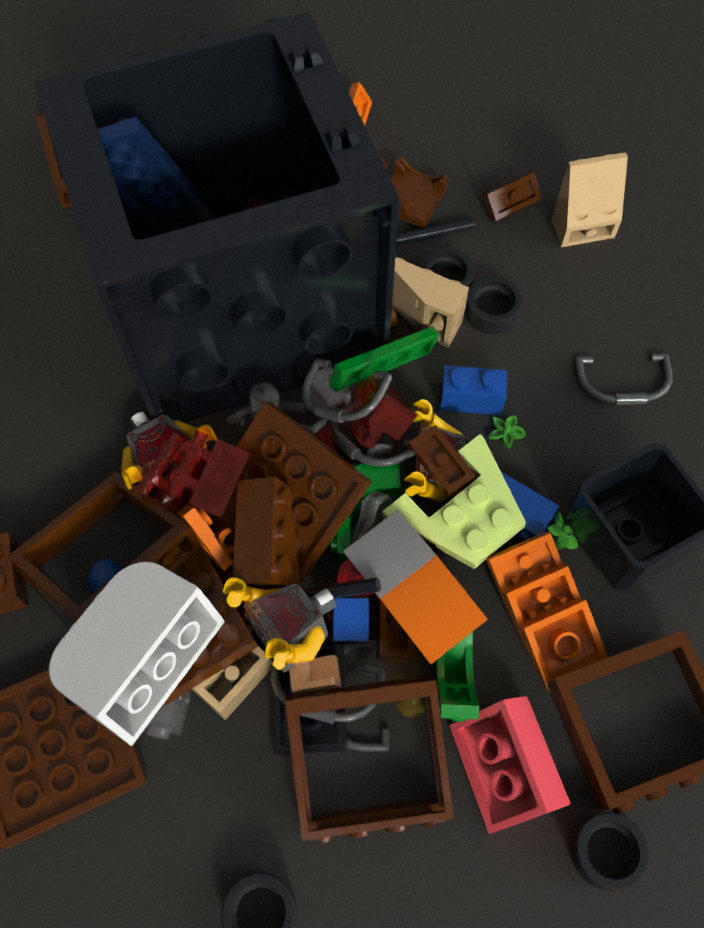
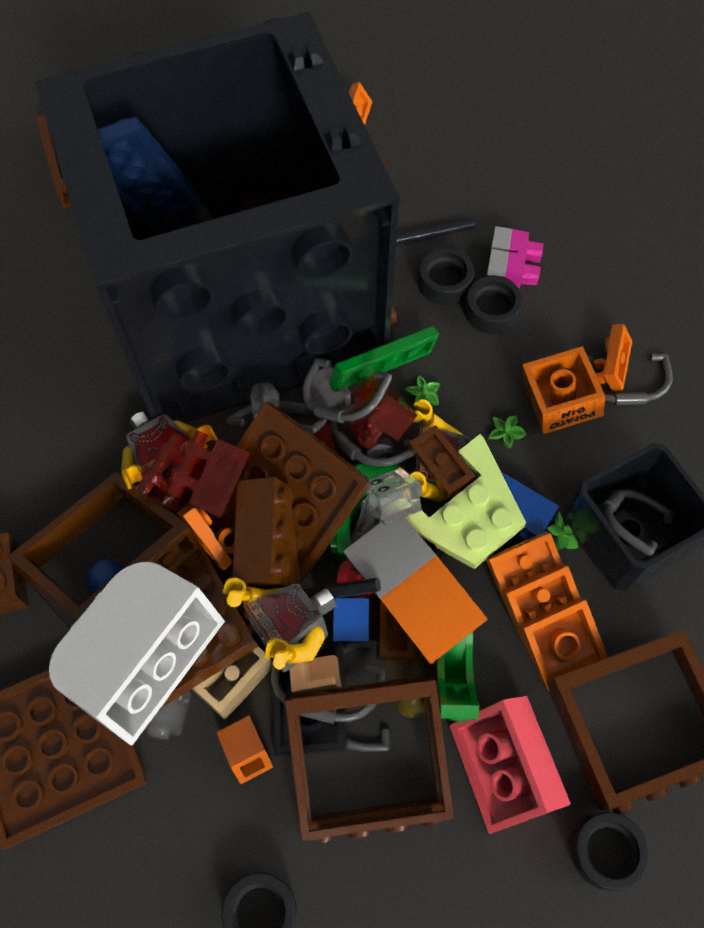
(244, 750): none -> orange brick
(394, 496): none -> clear brick
(417, 192): reddish brown piece -> none
(424, 391): none -> bright green plant
(429, 300): tan slope -> none
(473, 390): blue brick -> none
(509, 253): none -> dark pink hips
(512, 196): reddish brown plate -> none
(563, 390): none -> orange brick
(590, 200): tan slope -> none
(613, 502): none -> dark grey piece
(618, 352): none -> orange plate

